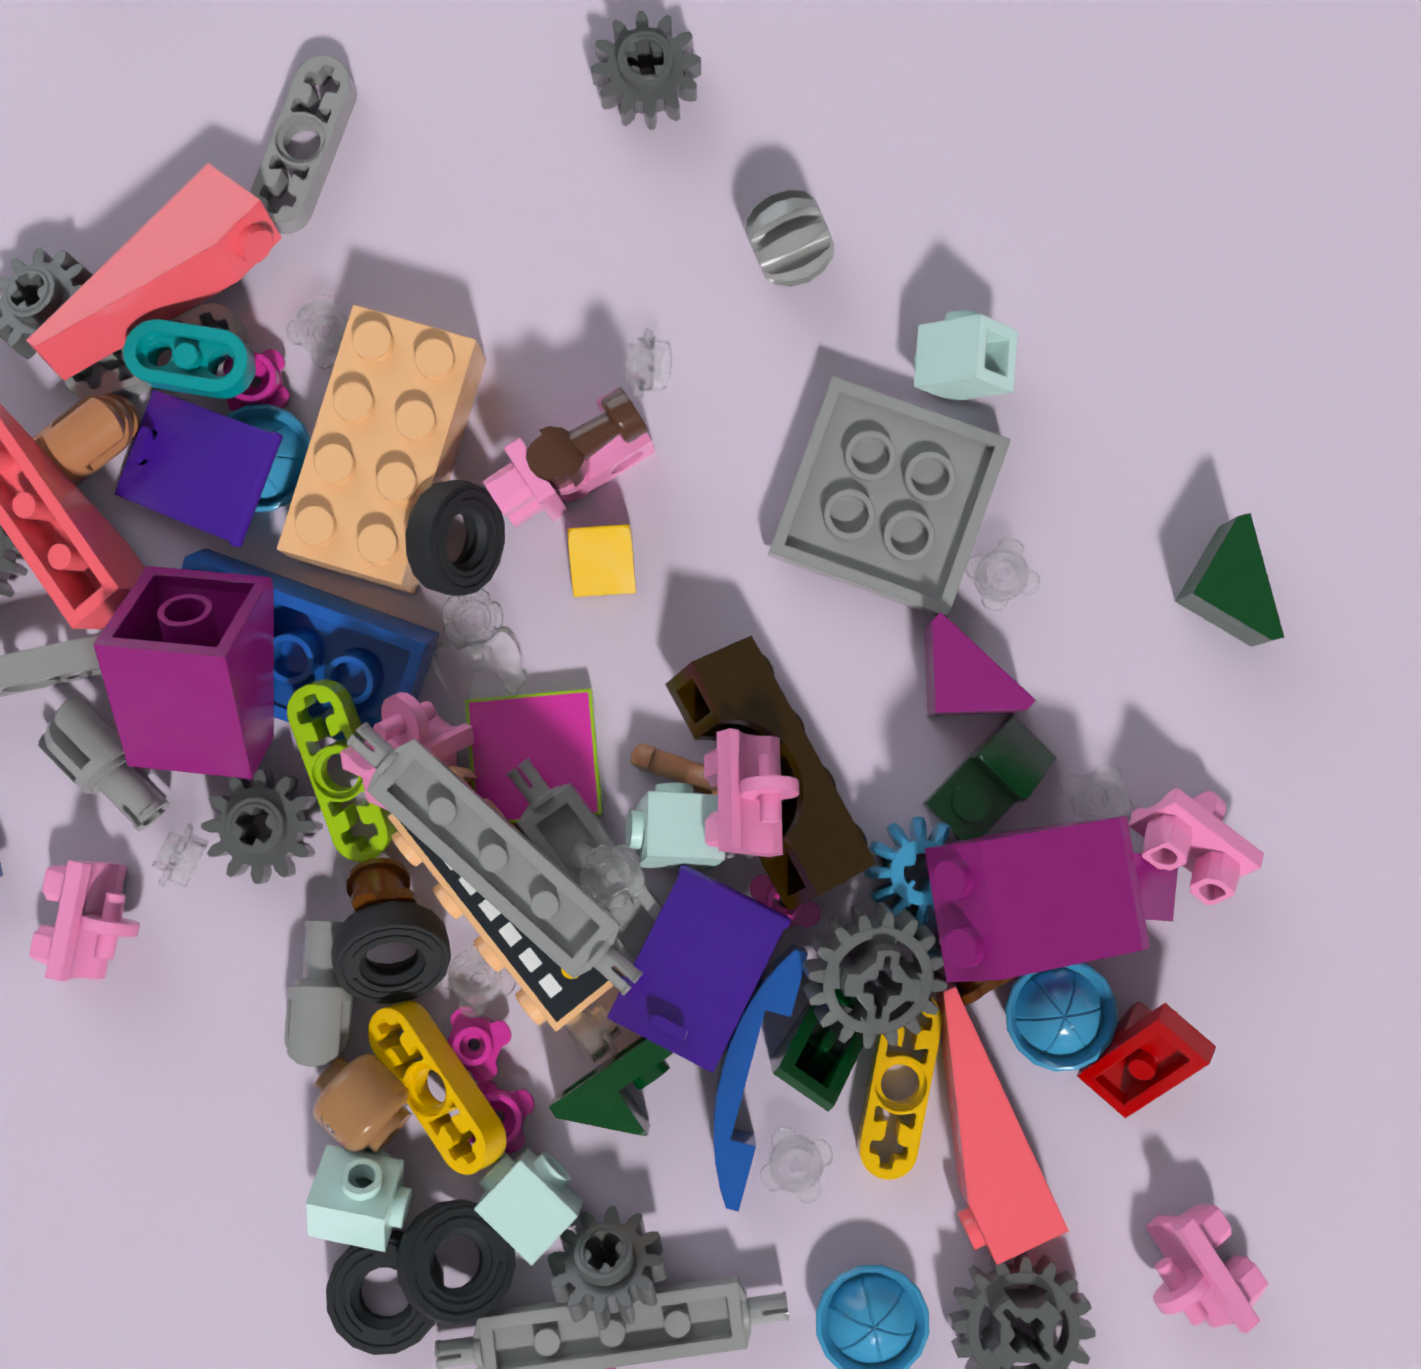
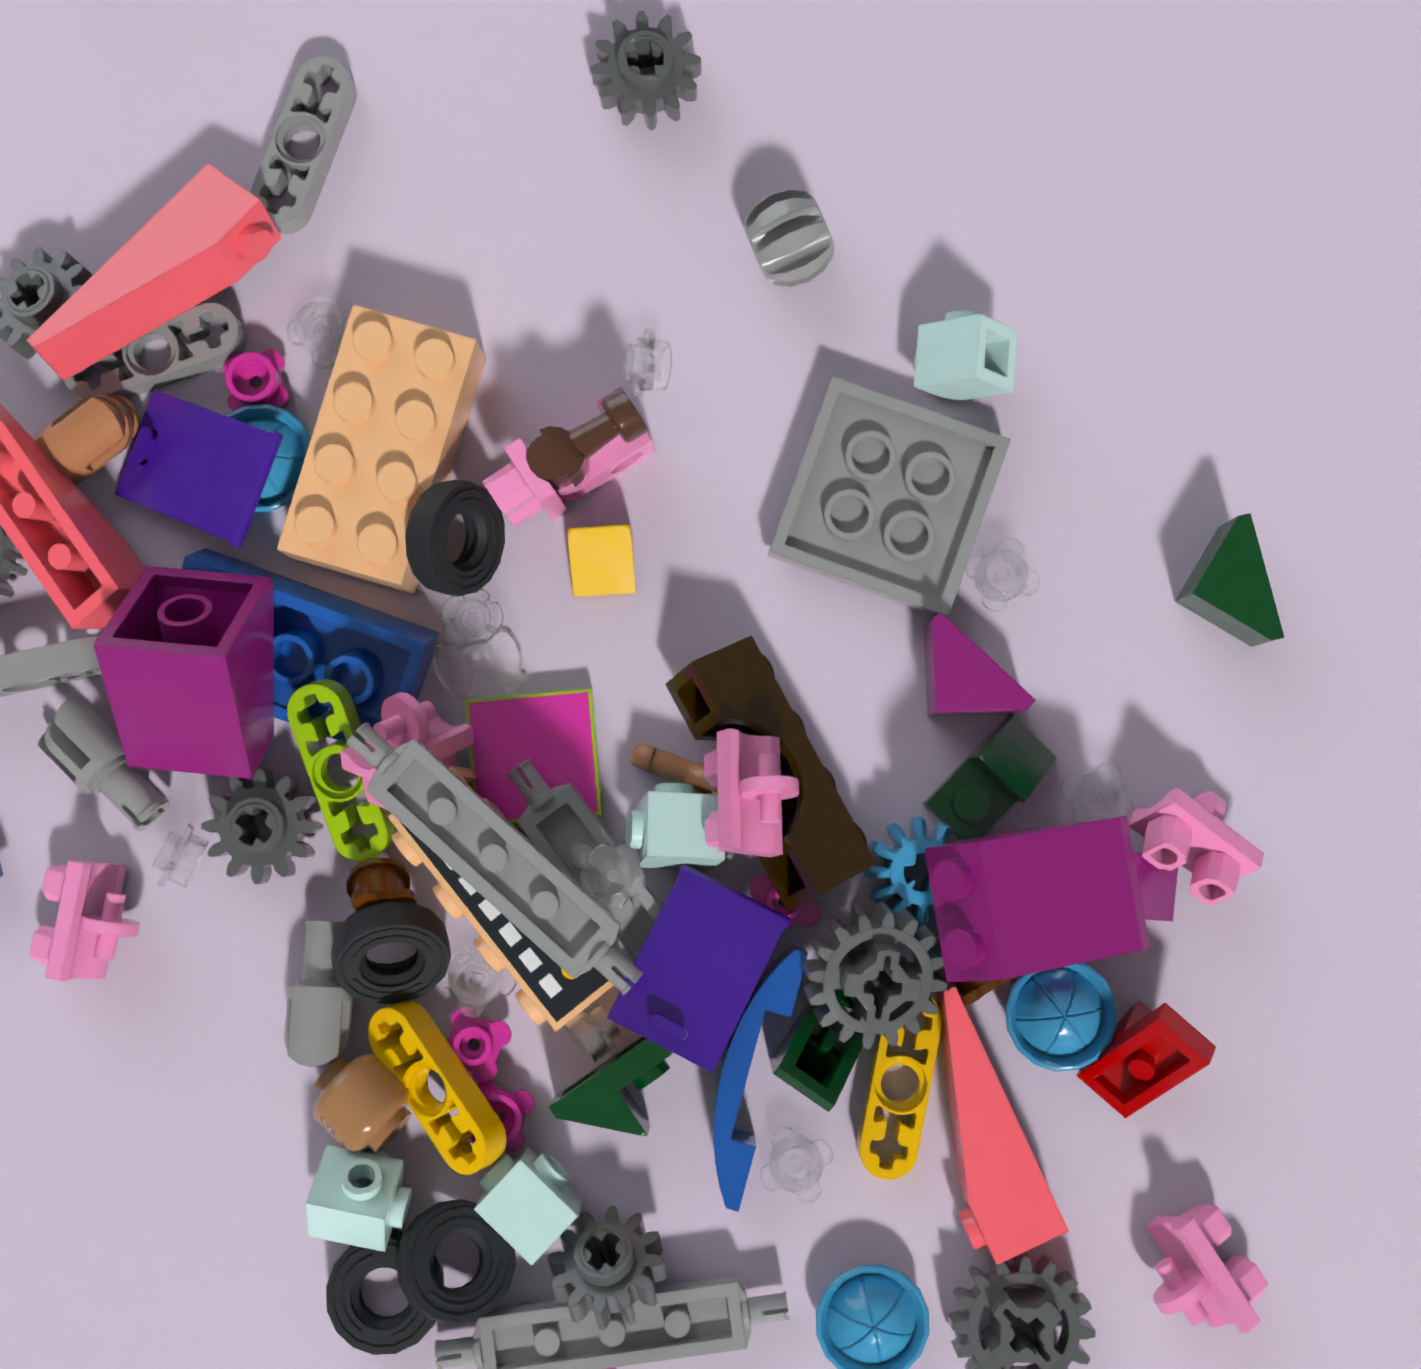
(194, 358): teal plate -> none

